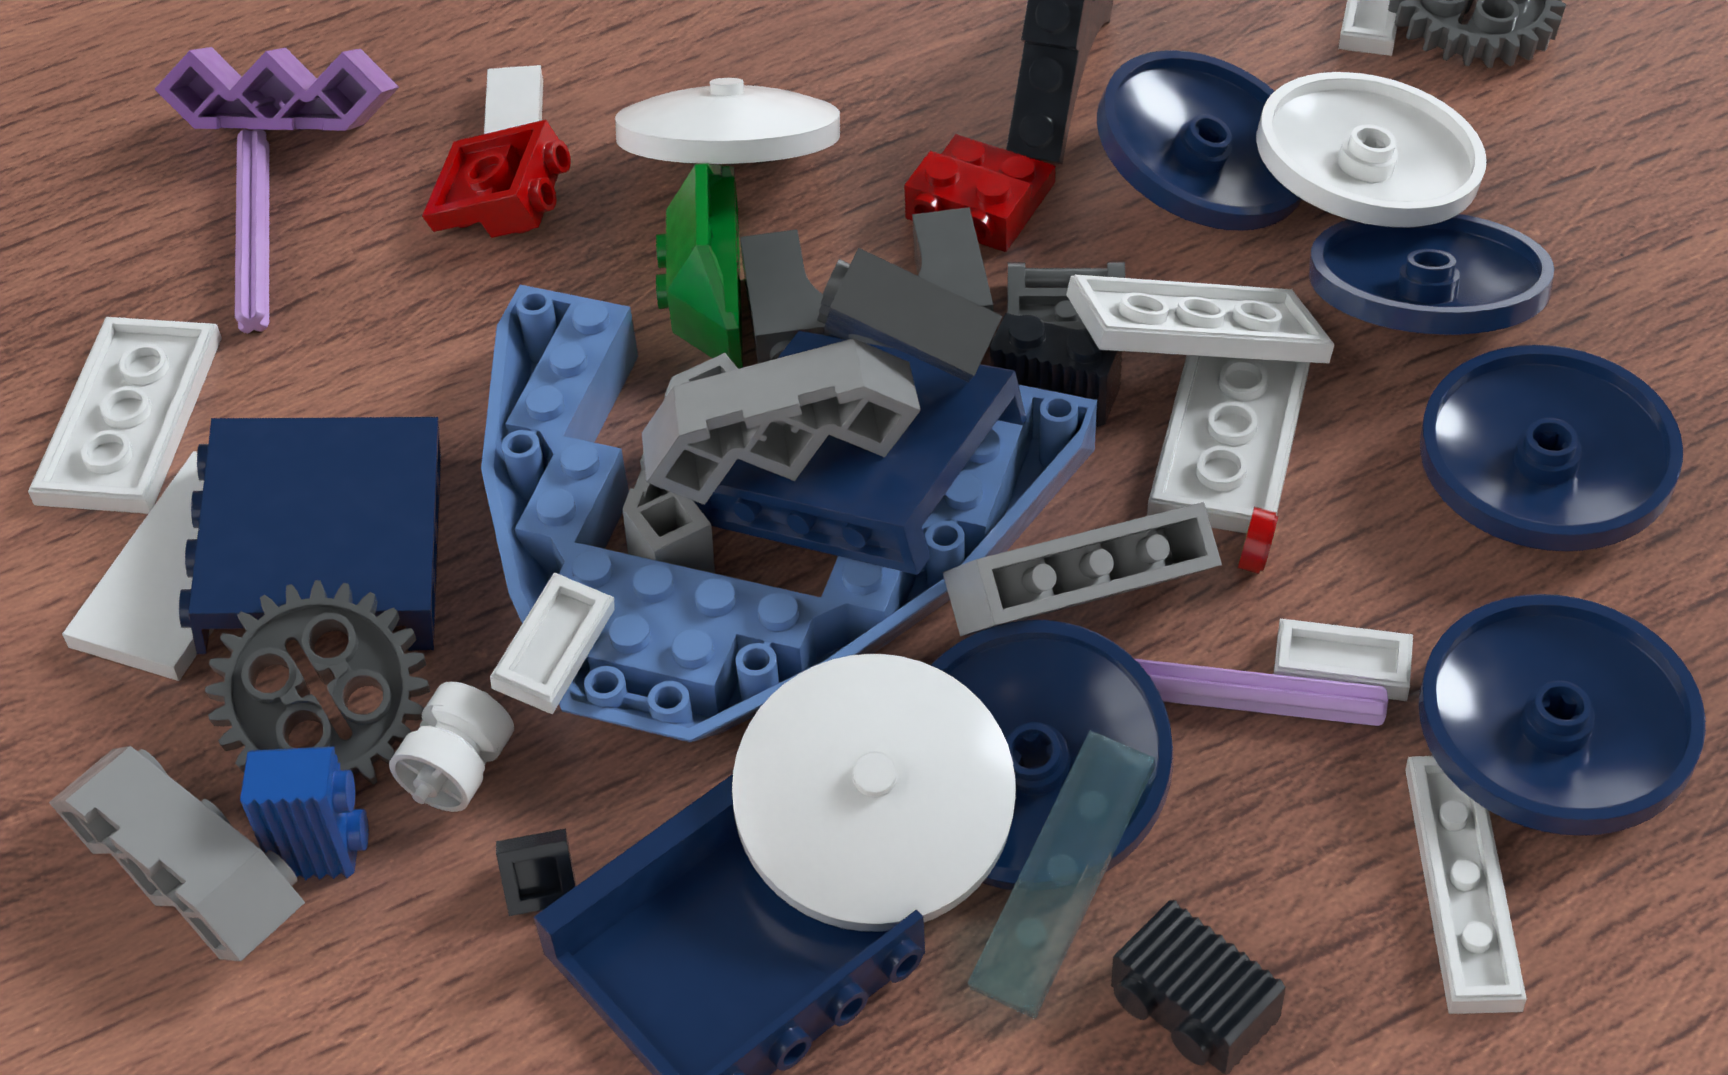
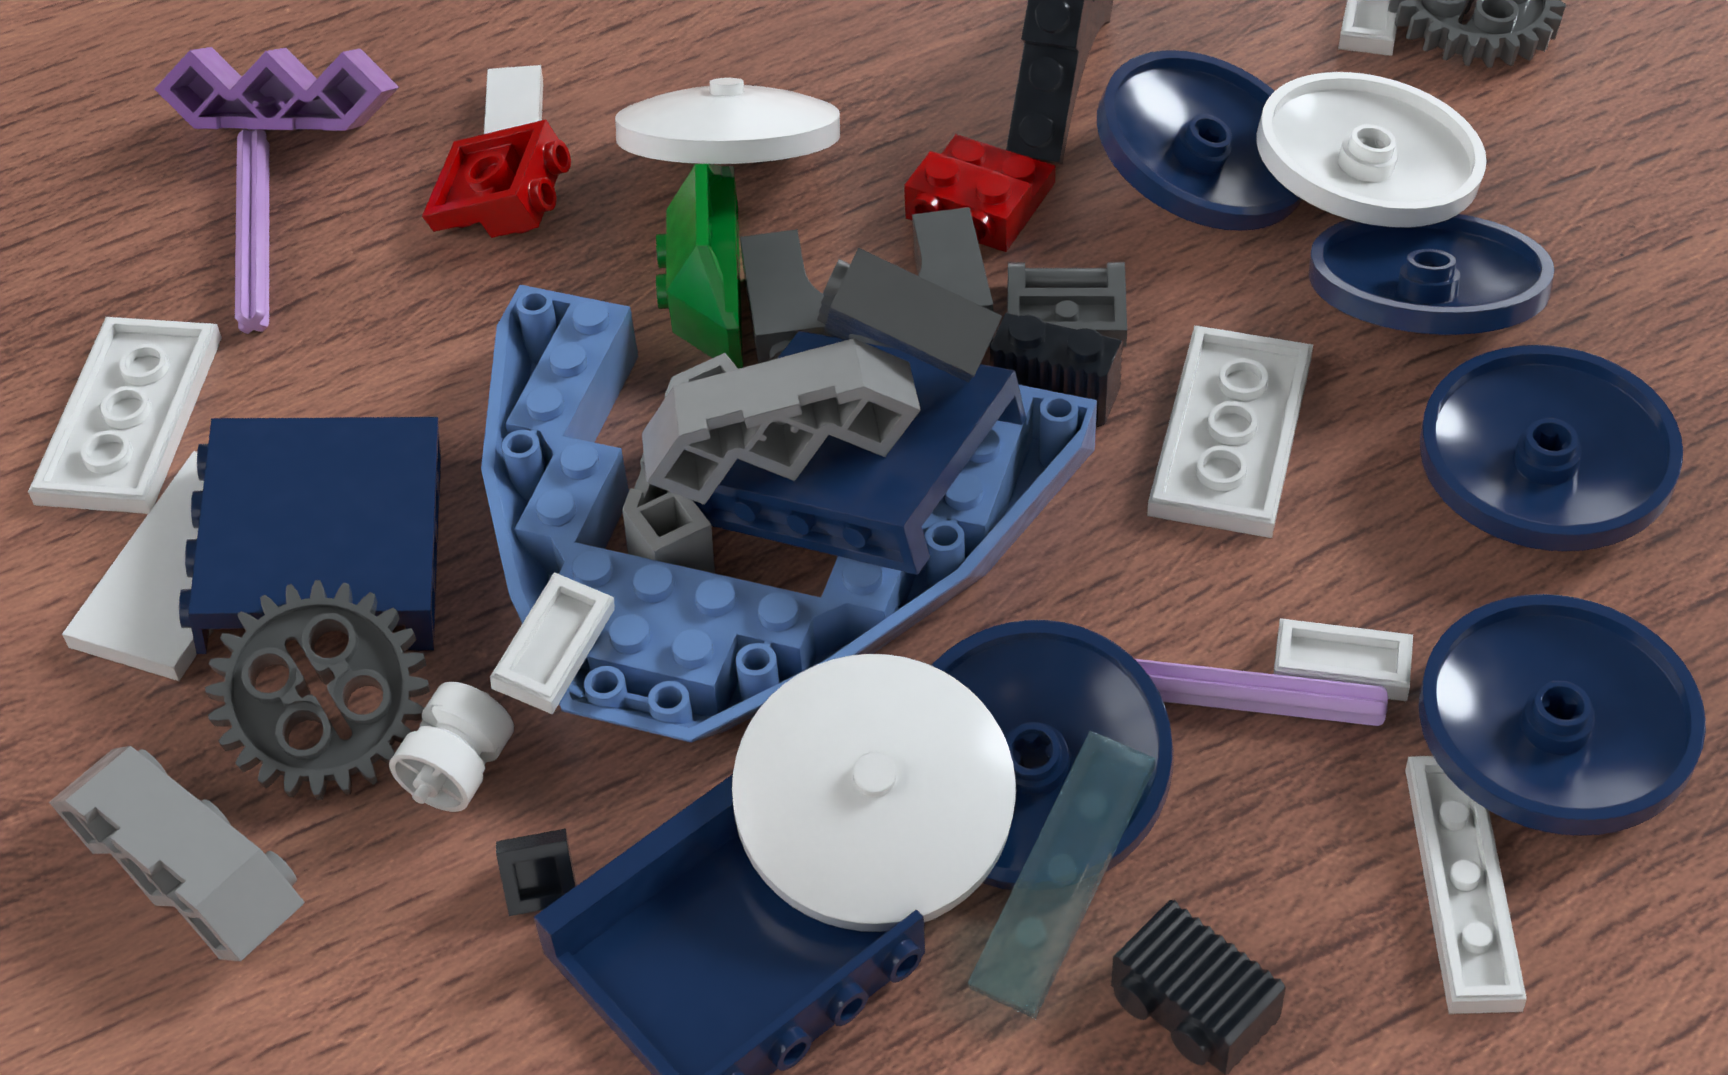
(304, 810): blue brick -> none
(1081, 568): light grey brick -> none
(1198, 319): white tile -> none
(1258, 540): red tile -> none

